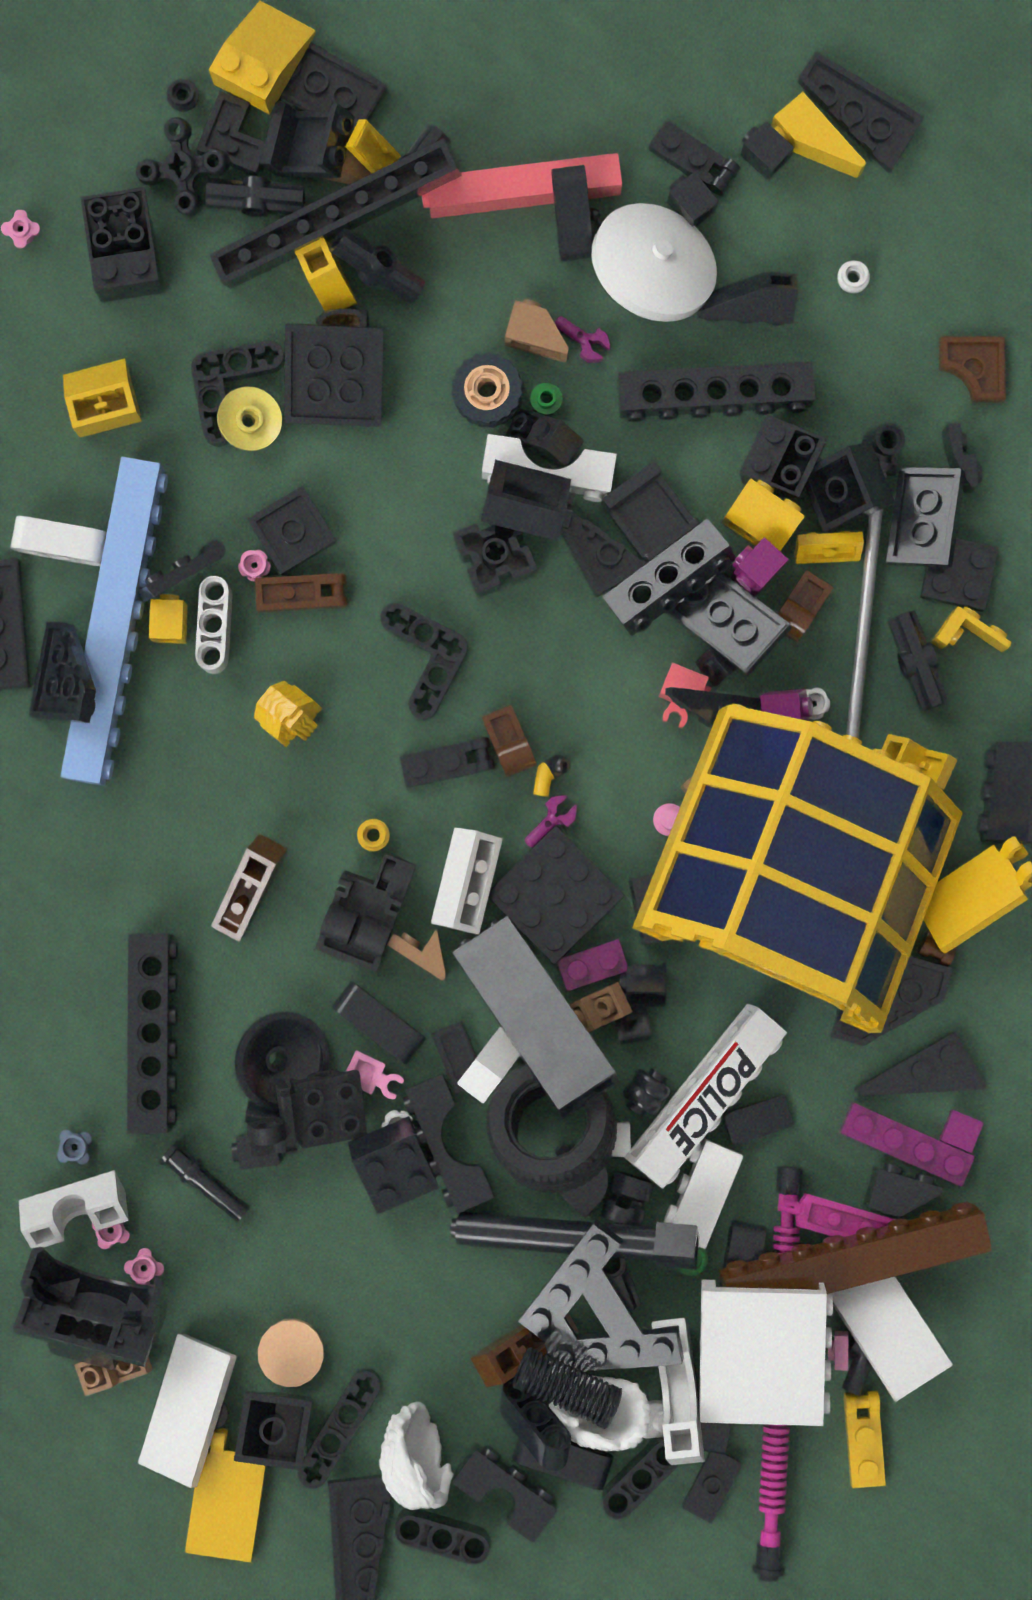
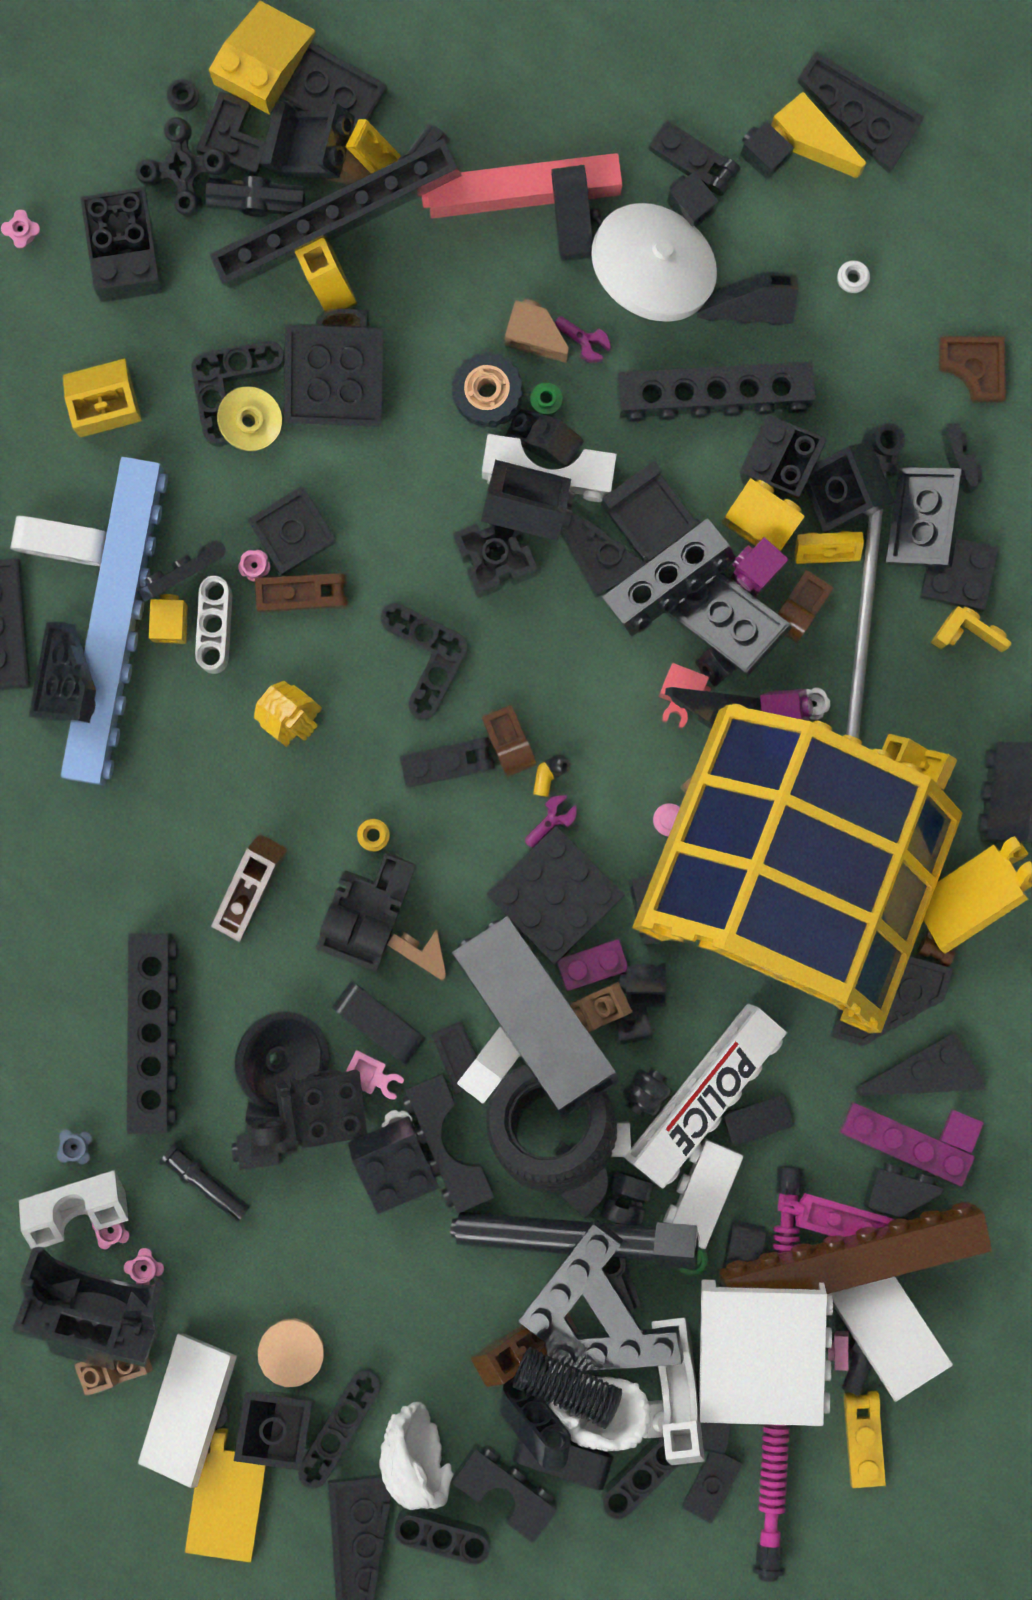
(377, 265): black piece -> none
(466, 880): white brick -> none
(917, 661): black piece -> none

